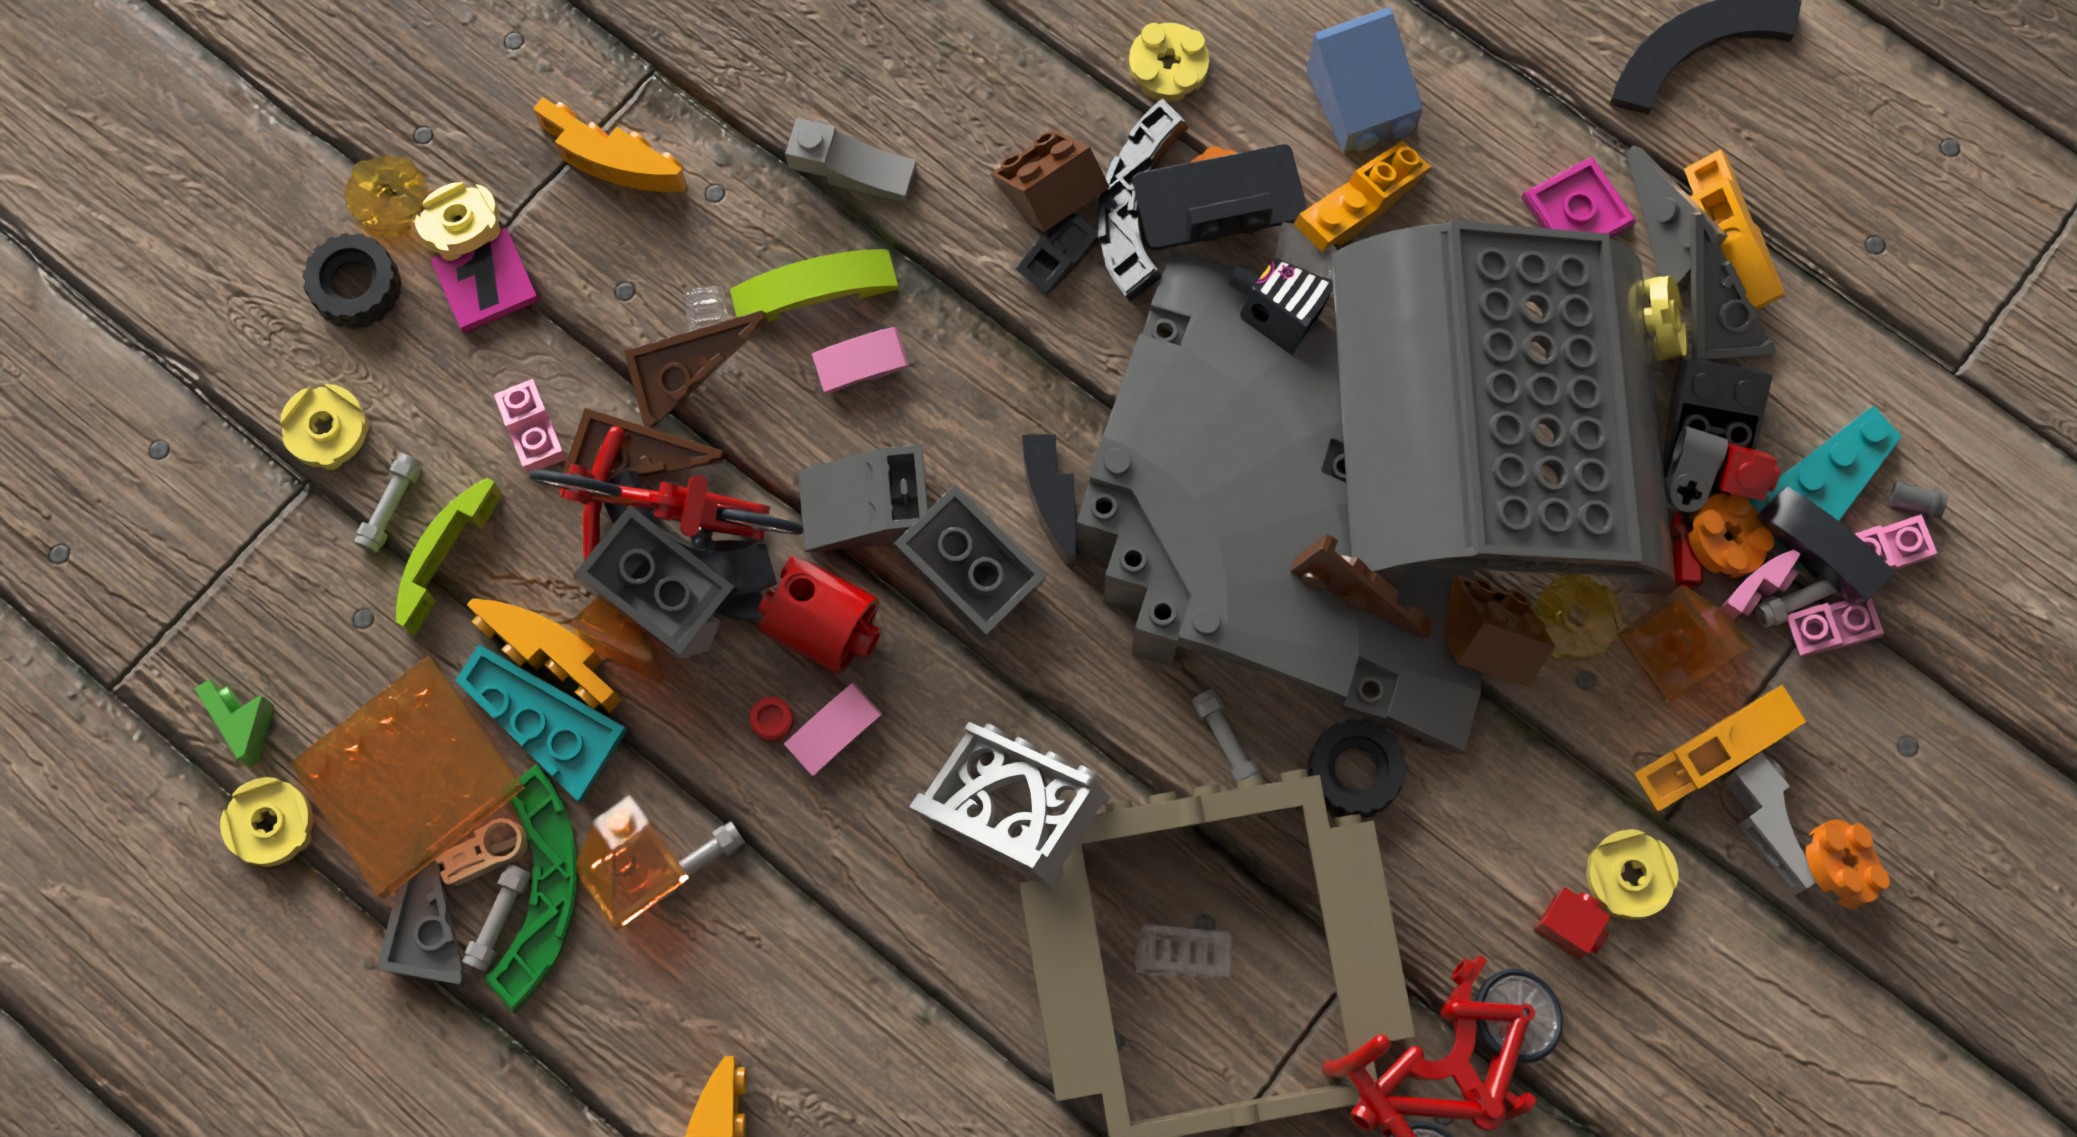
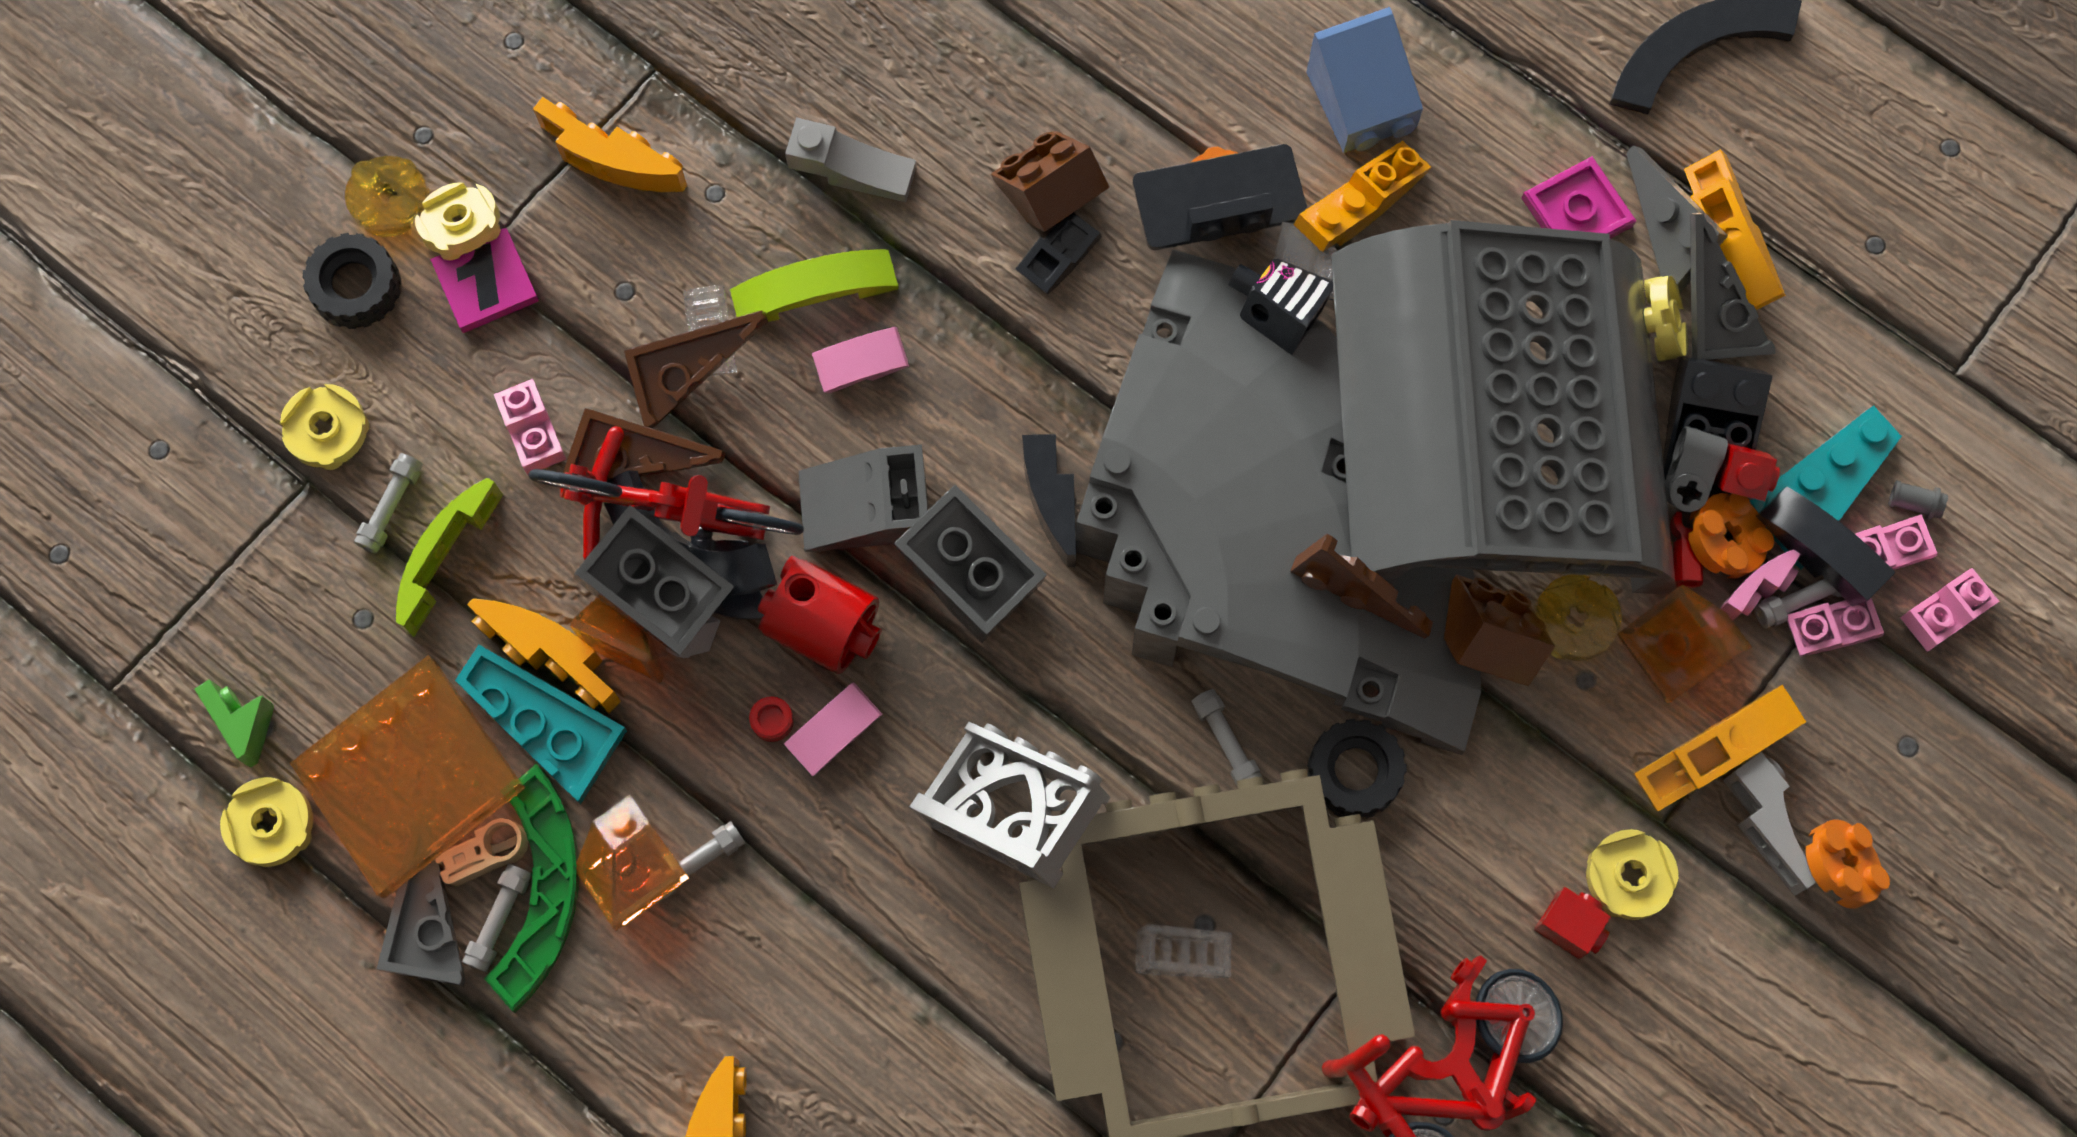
(1118, 210): tile -> none
(1171, 40): light yellow plate -> none
(1949, 609): none -> bright pink slope

